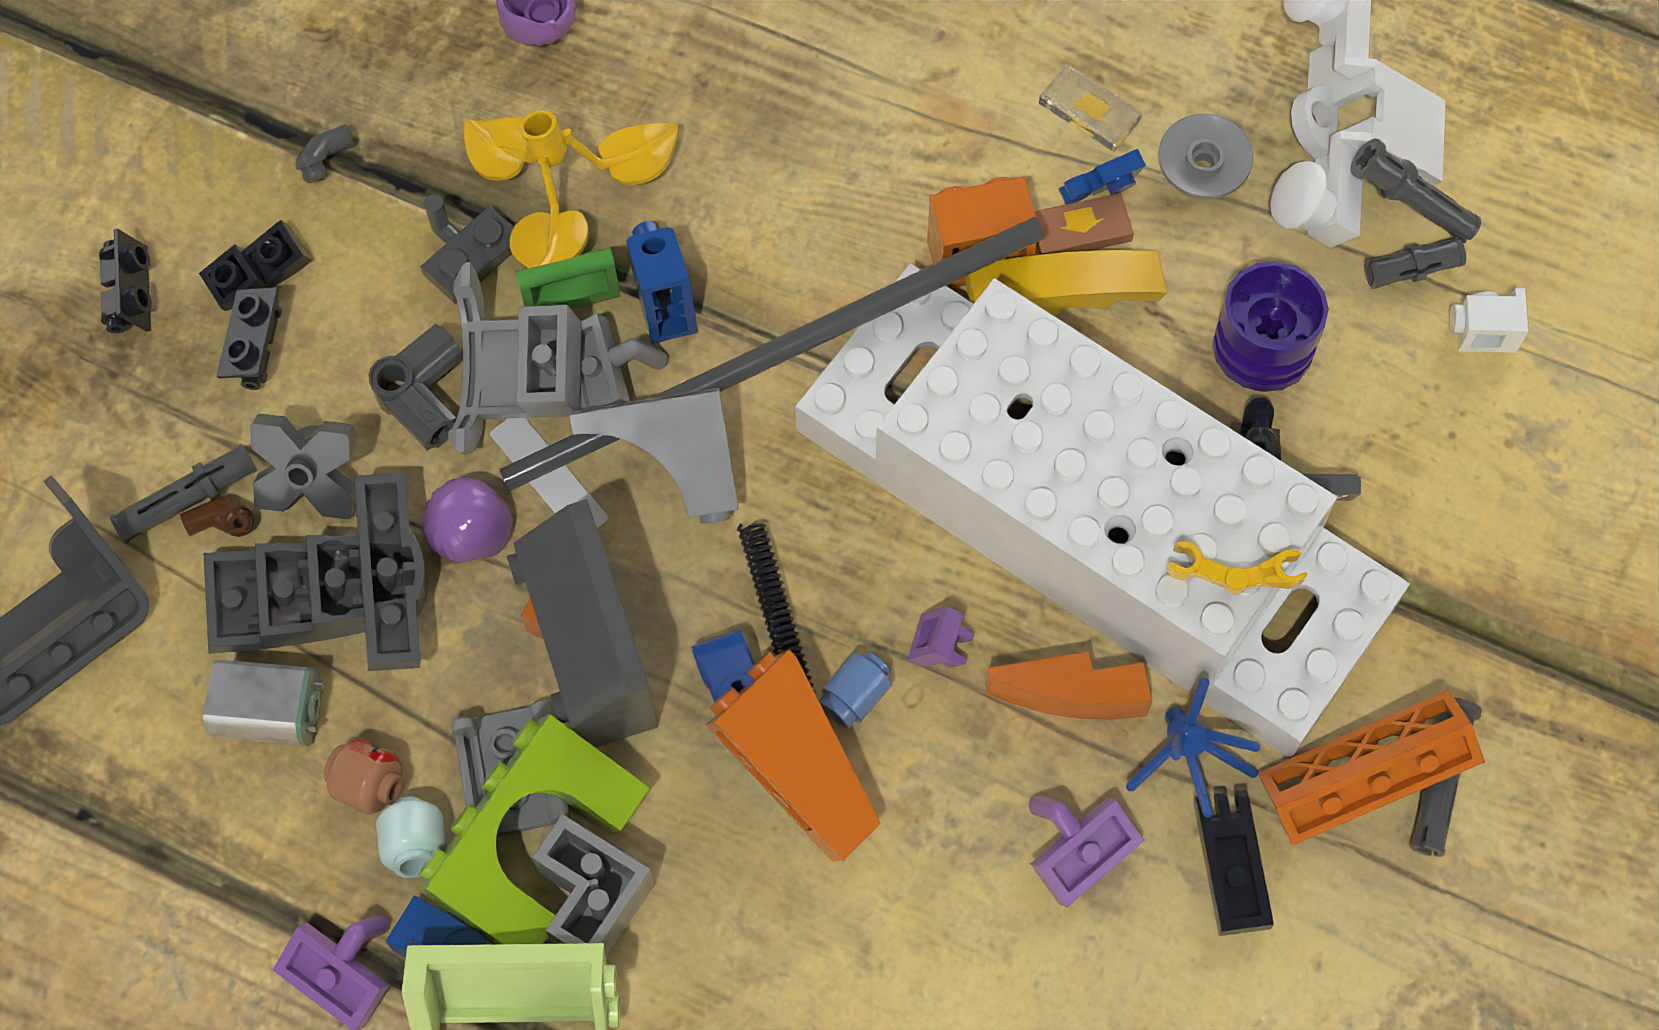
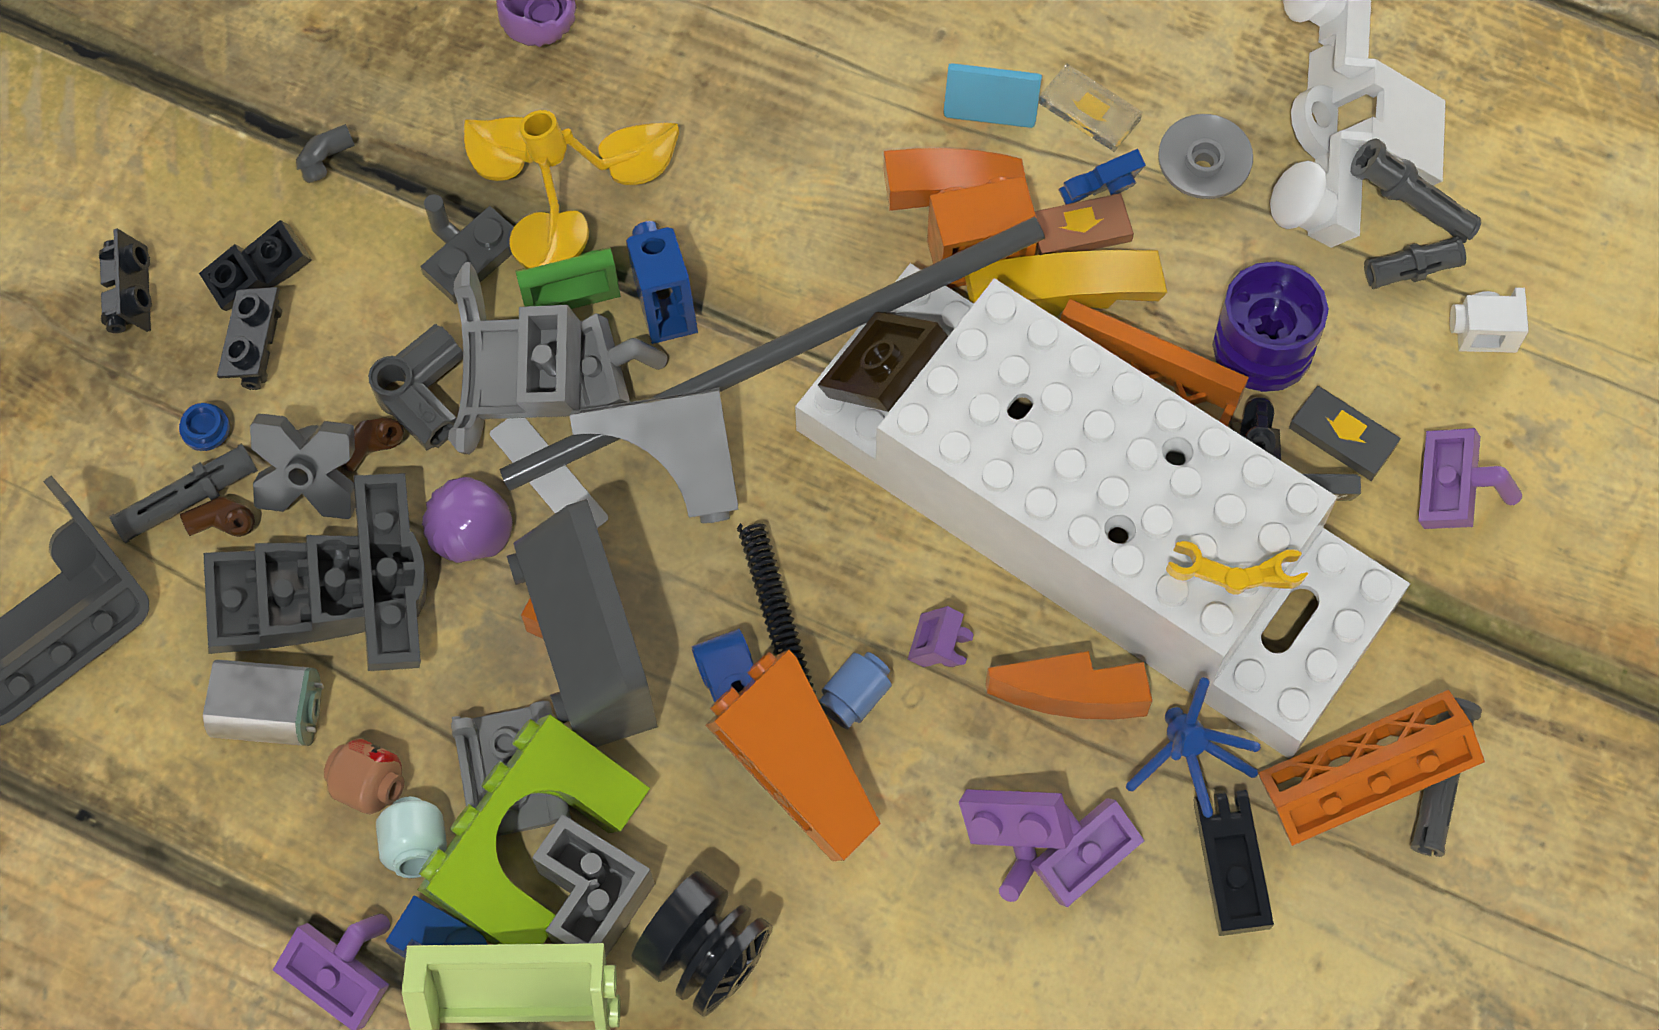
(204, 427): none -> blue plate
(372, 437): none -> reddish brown arm
(697, 939): none -> black wheel
(883, 361): none -> dark brown plate
(921, 172): none -> orange slope
(992, 95): none -> medium azure slope
(1017, 821): none -> medium lavender plate
(1161, 359): none -> orange fence
(1344, 433): none -> dark grey tile
(1452, 479): none -> medium lavender plate

